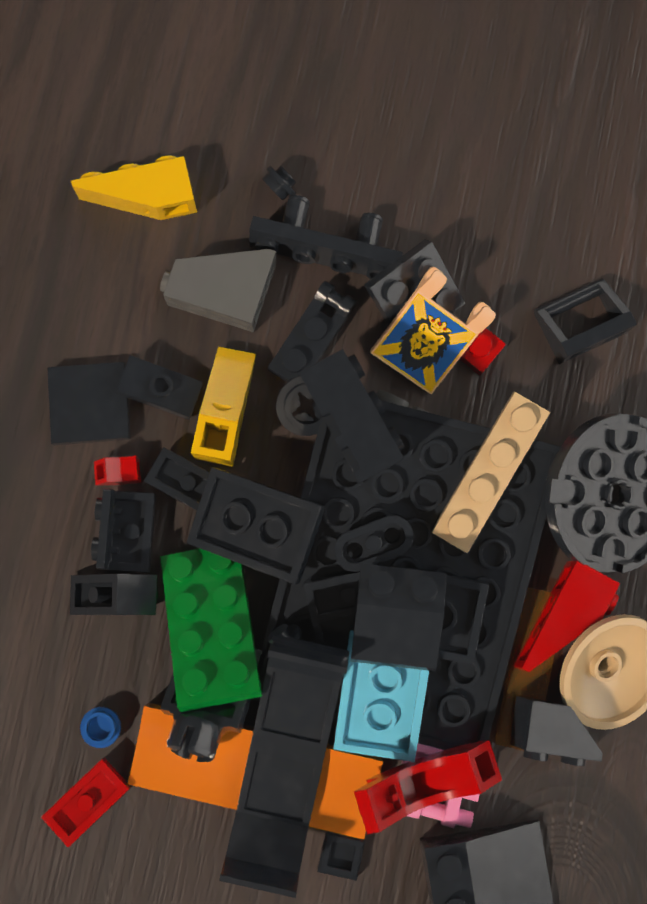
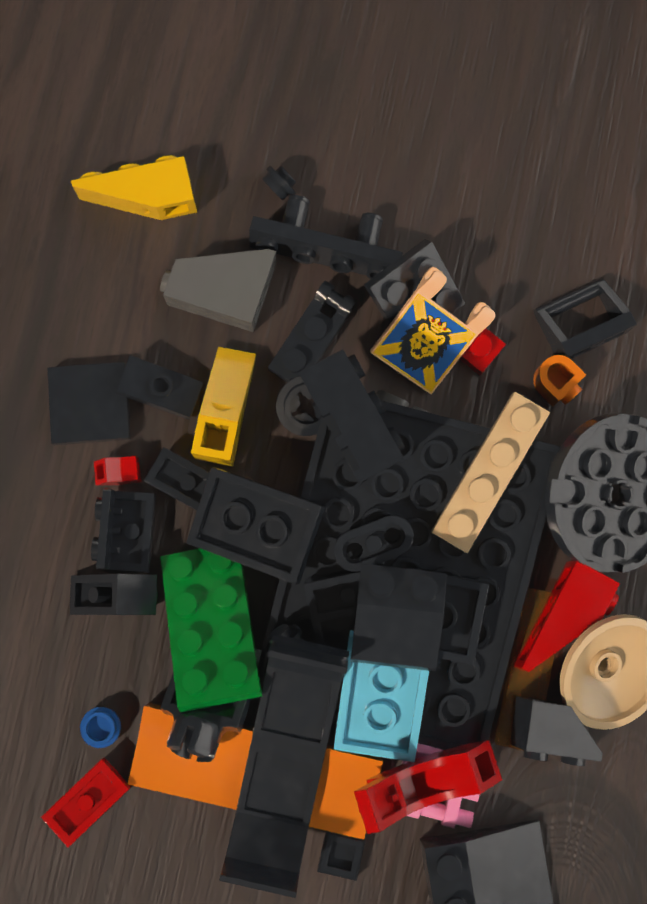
(558, 379): none -> orange plate

